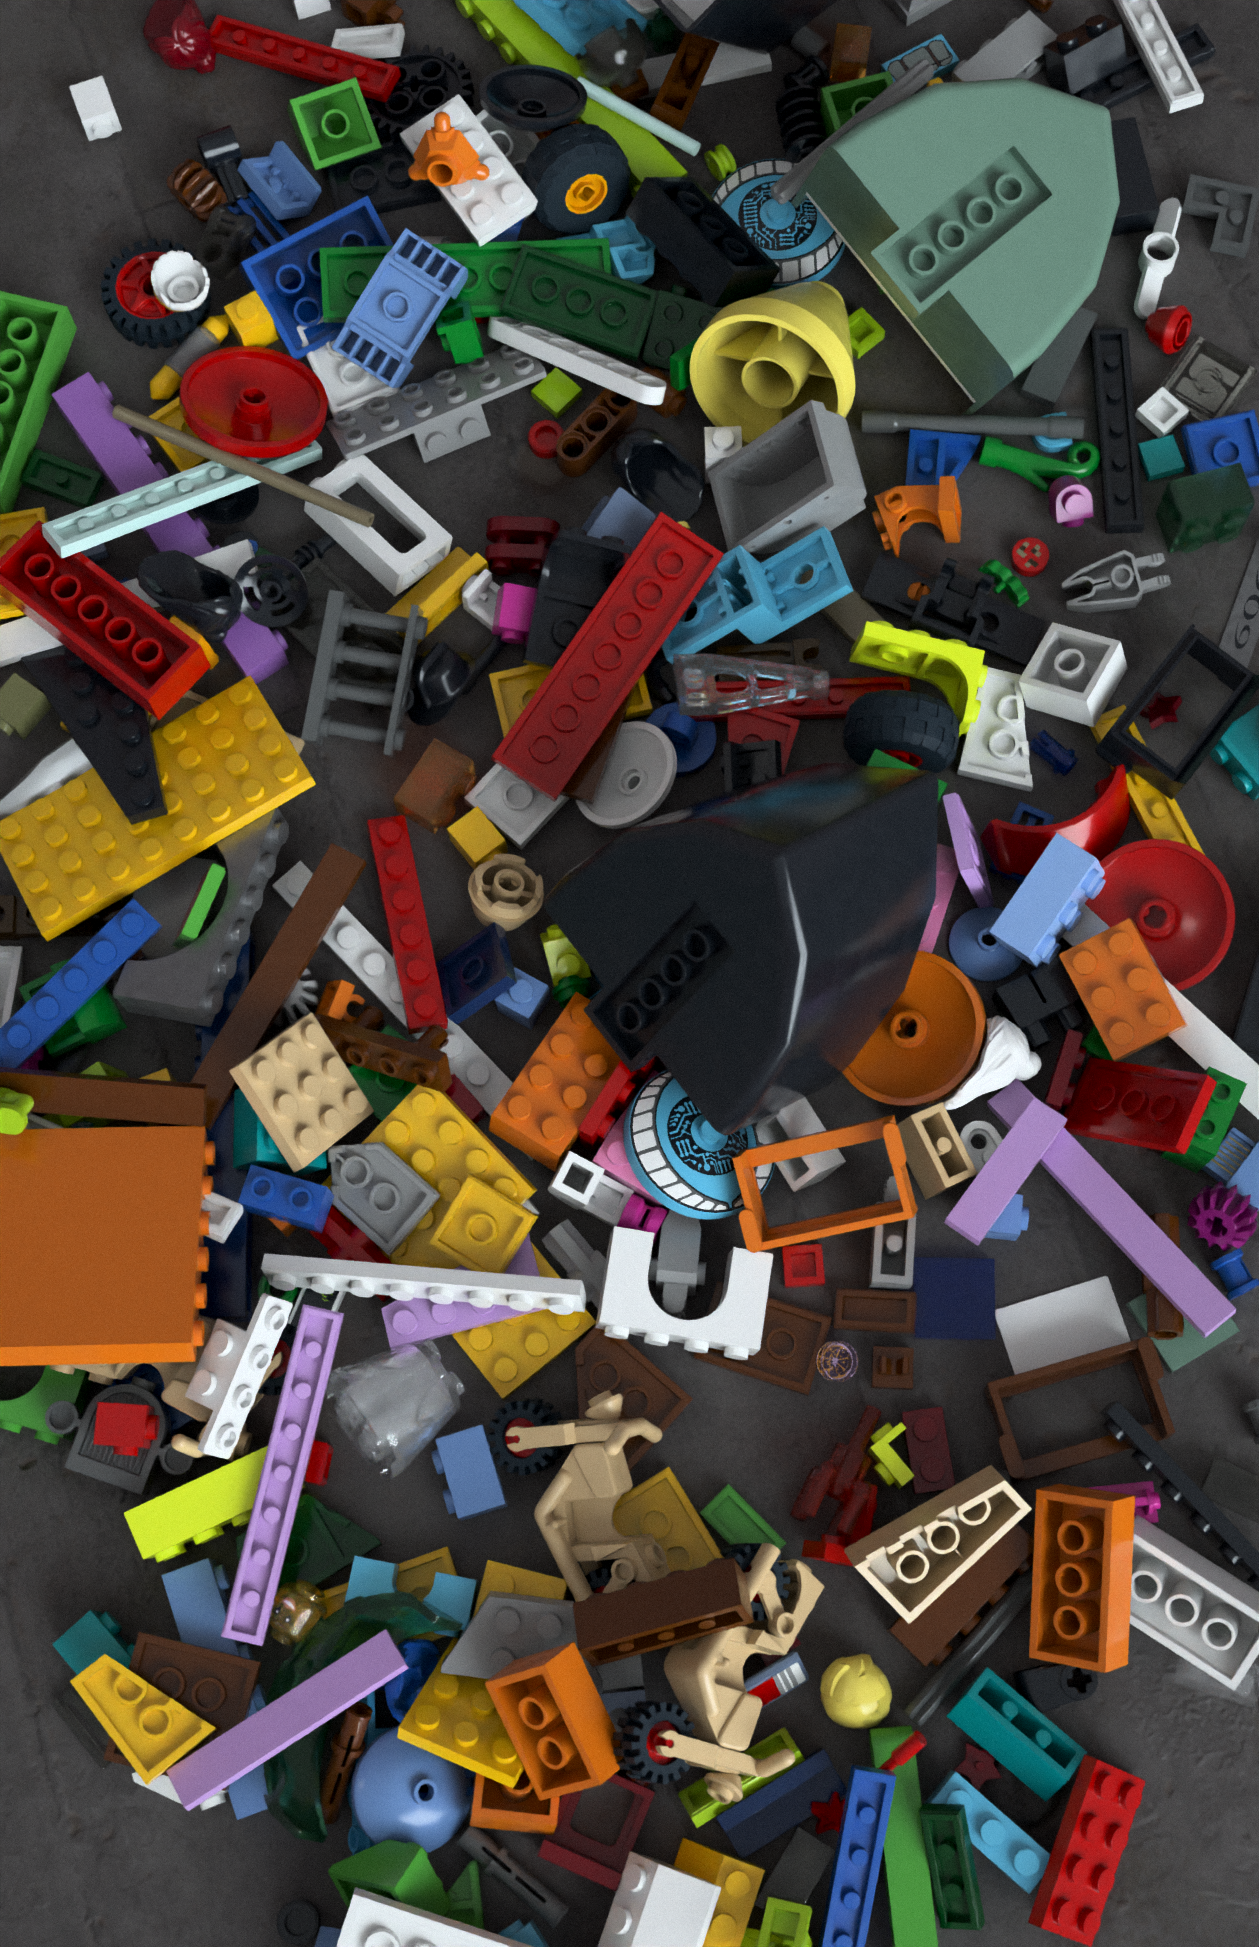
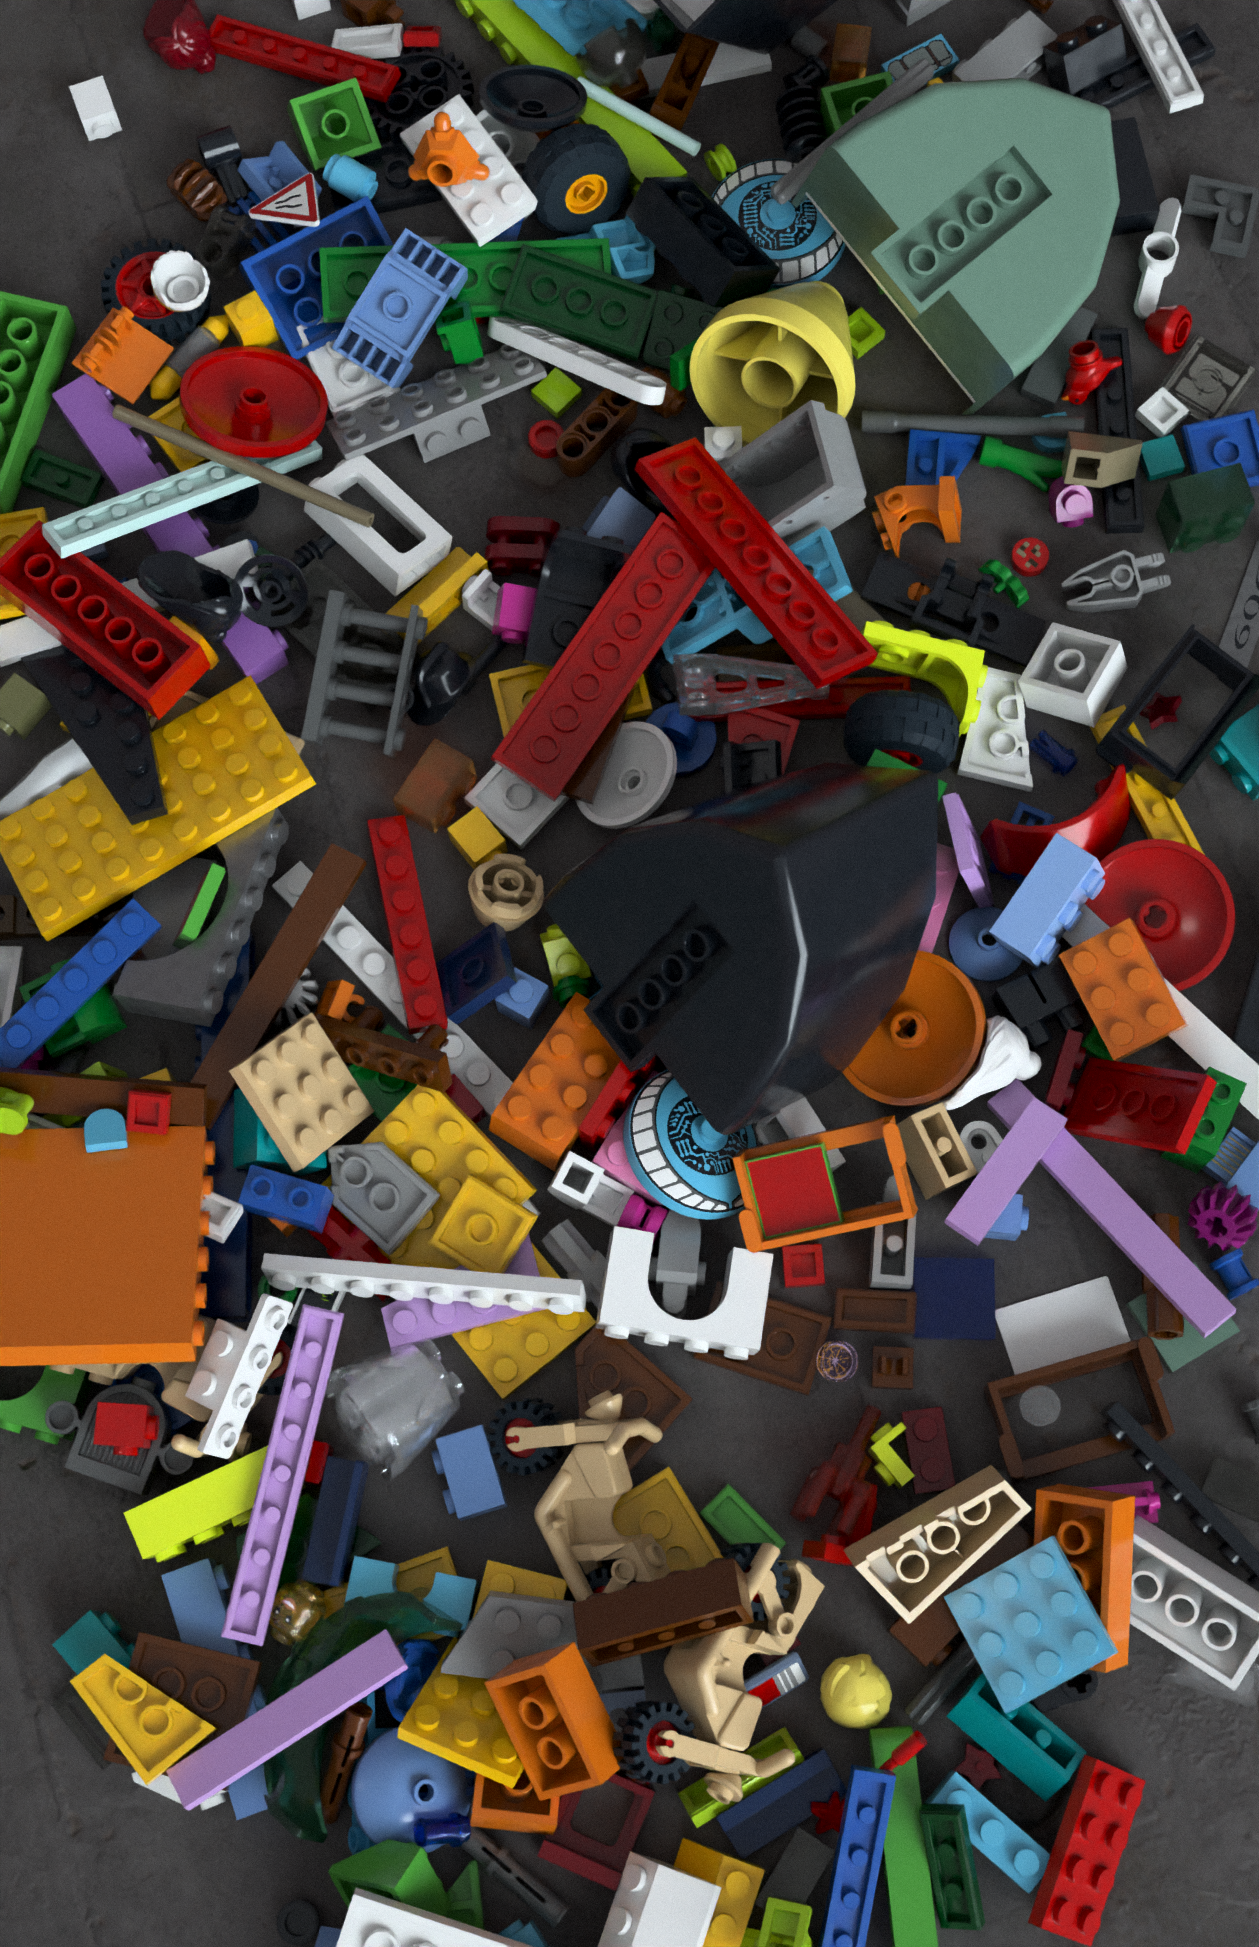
(105, 1131): none -> medium azure tile
(123, 355): none -> orange hinge
(148, 1111): none -> red tile
(291, 205): none -> piece
(335, 1521): none -> dark blue panel
(350, 177): none -> medium azure brick
(422, 36): none -> red tile
(445, 1830): none -> clear blue pin
(756, 562): none -> red plate
(794, 1190): none -> red tile
(1030, 1624): none -> medium azure plate
(1040, 1406): none -> clear plate
(1086, 370): none -> red animal
(1099, 459): none -> dark tan slope

